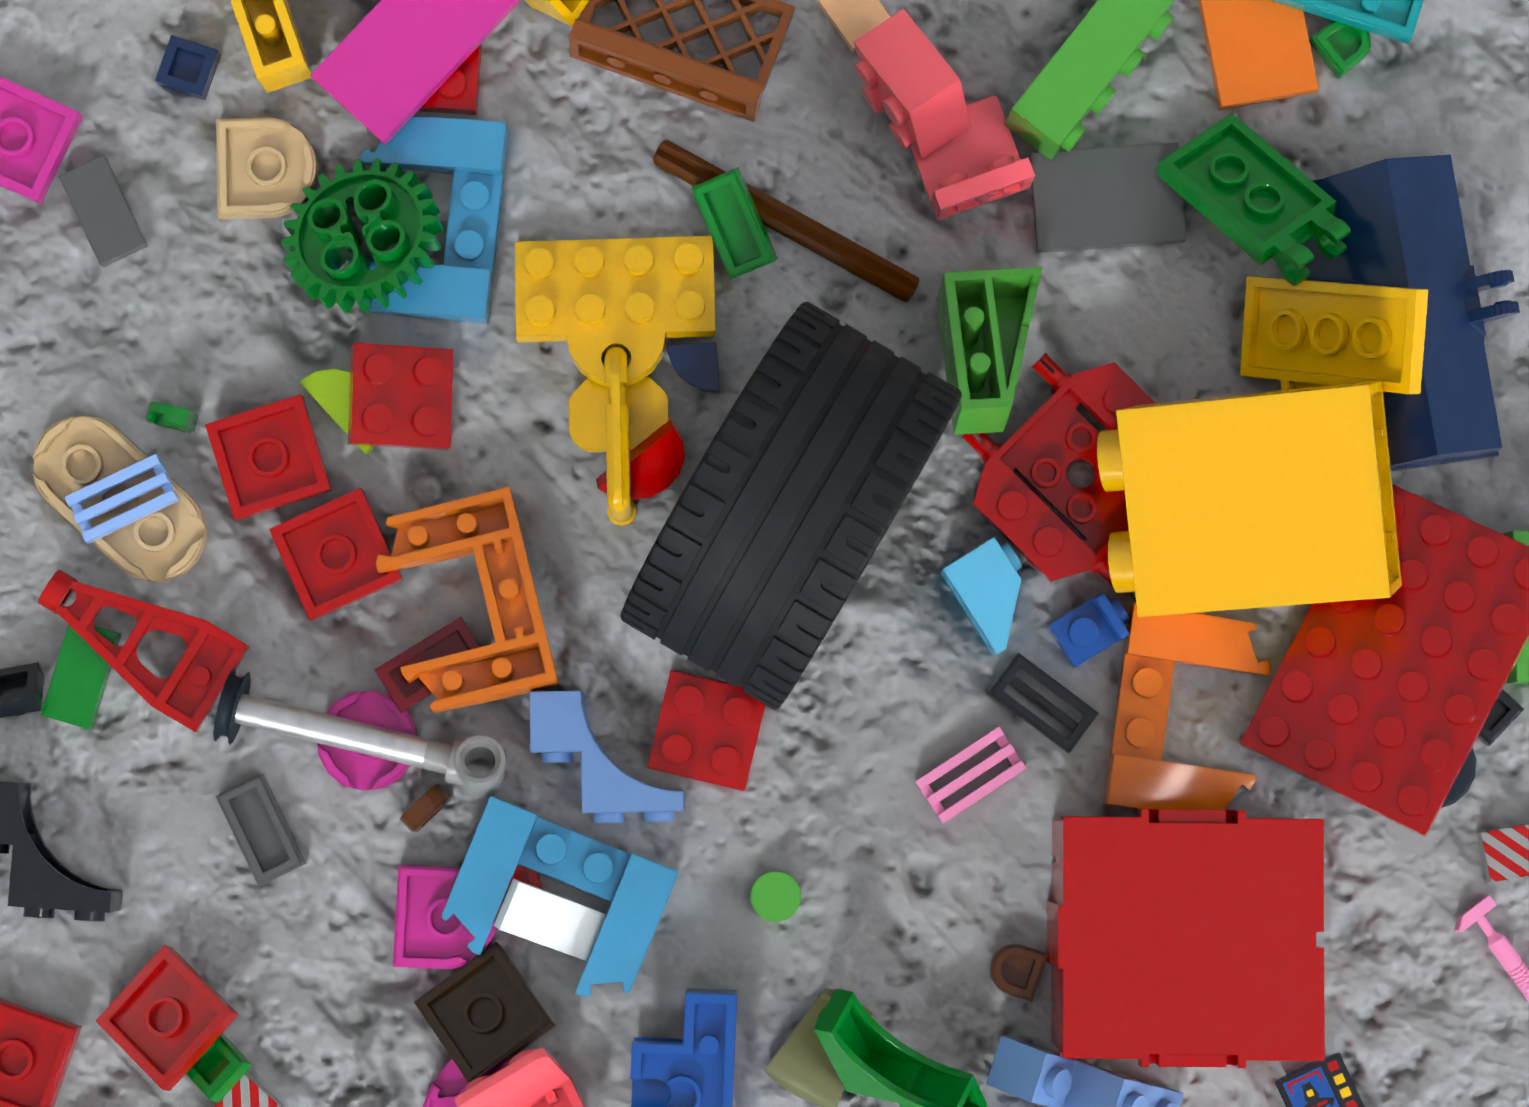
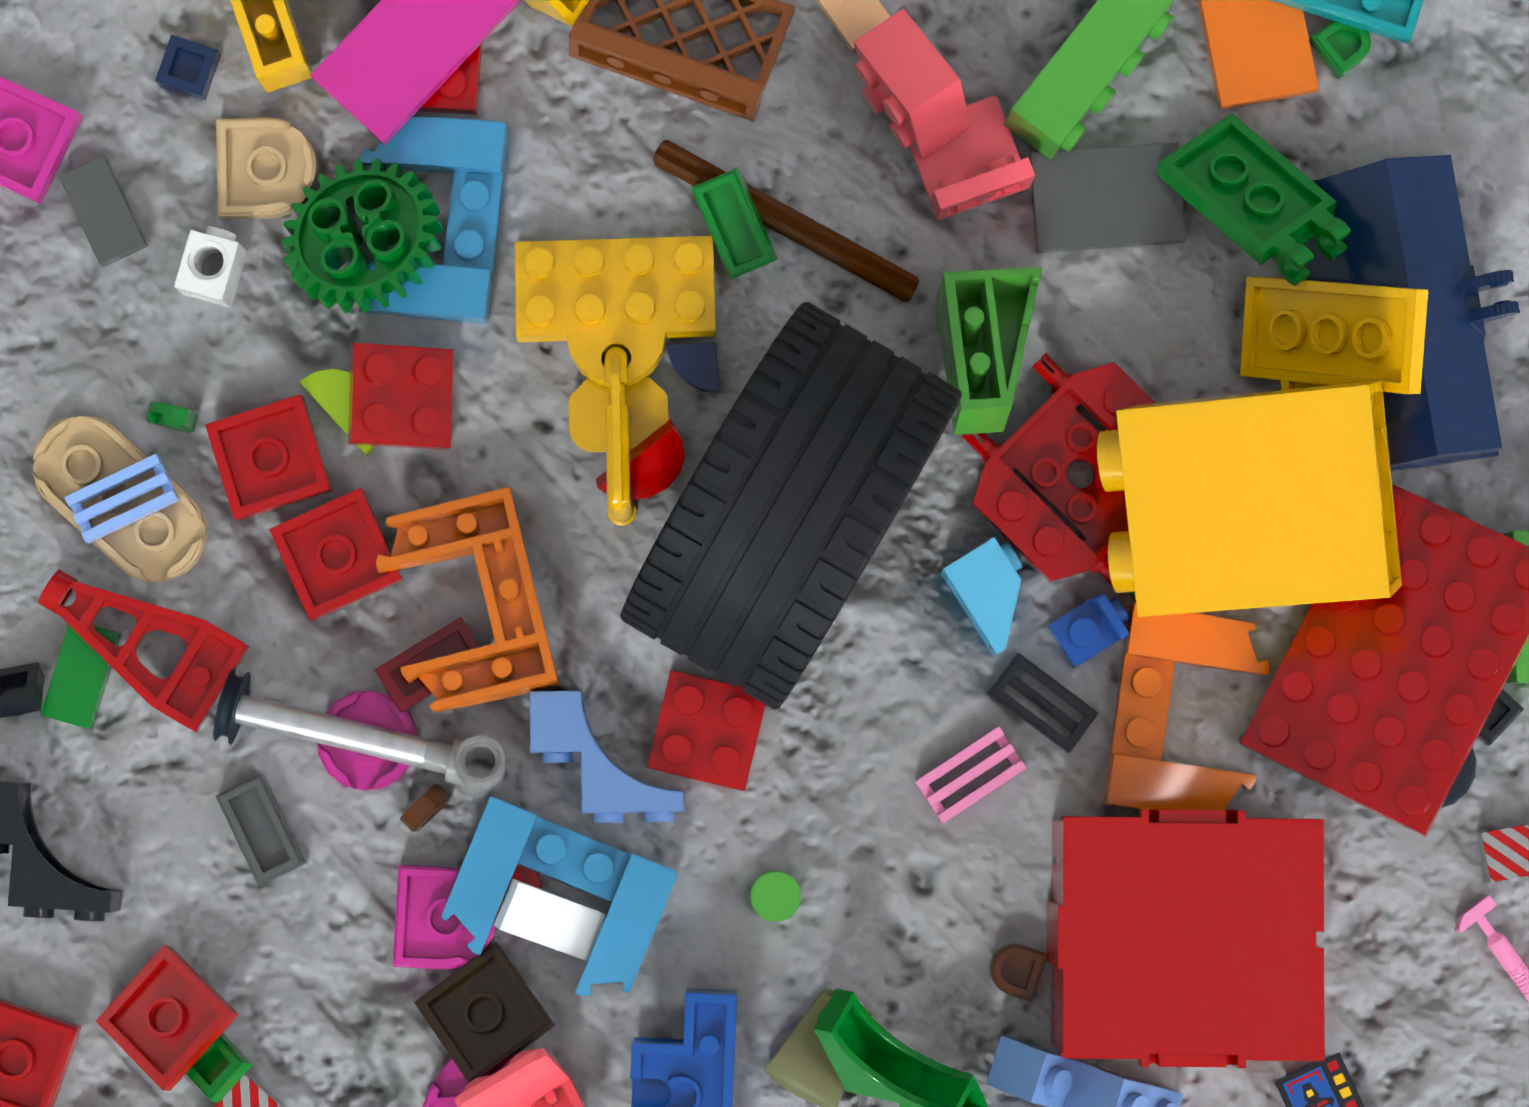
(218, 287): none -> white brick

